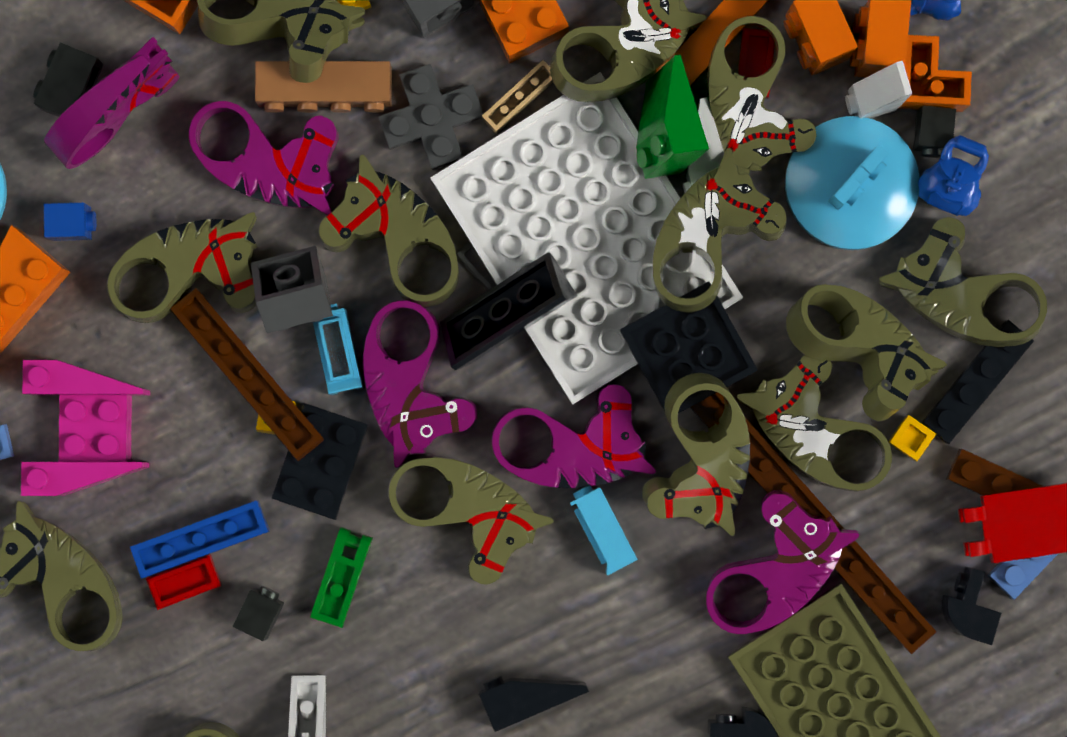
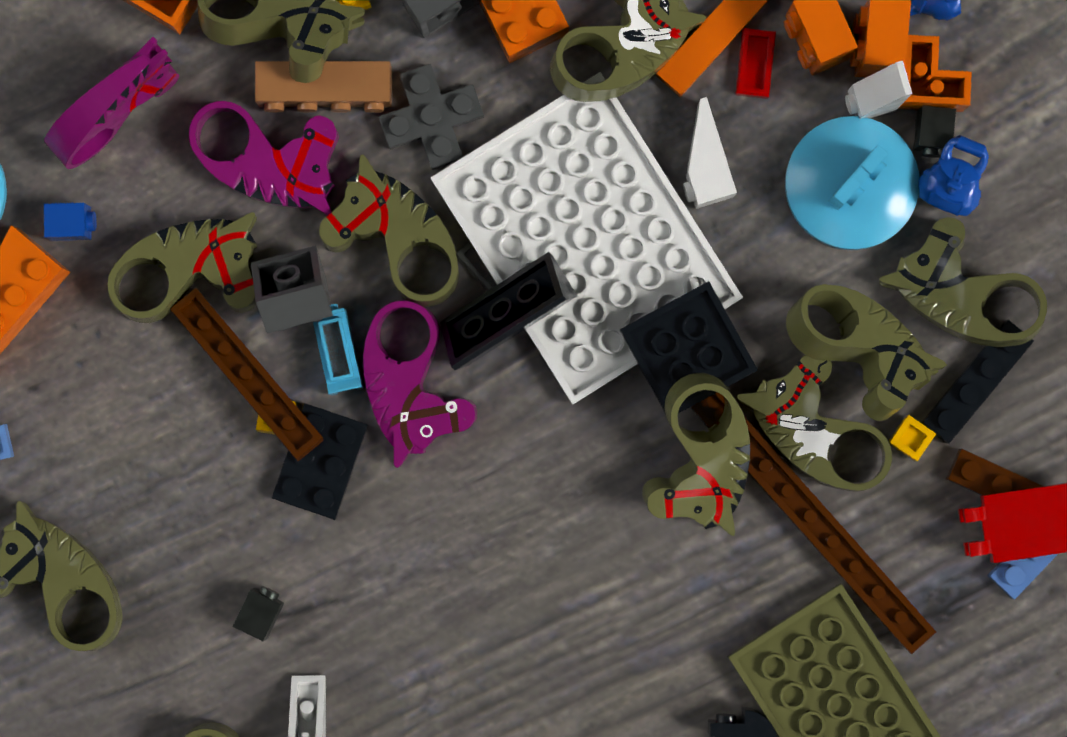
(67, 79): pearl dark grey brick -> none
(92, 428): dark pink wedge -> none
(183, 582): red tile -> none
(199, 539): blue plate -> none
(340, 579): green plate -> none
(495, 511): olive animal -> none
(518, 97): tan piece -> none
(521, 698): black slope -> none
(597, 456): magenta animal -> none
(602, 529): medium azure window -> none
(669, 123): green slope -> none
(714, 206): olive animal -> none
(739, 106): olive animal -> none
(804, 560): magenta animal -> none
(964, 614): black brick -> none

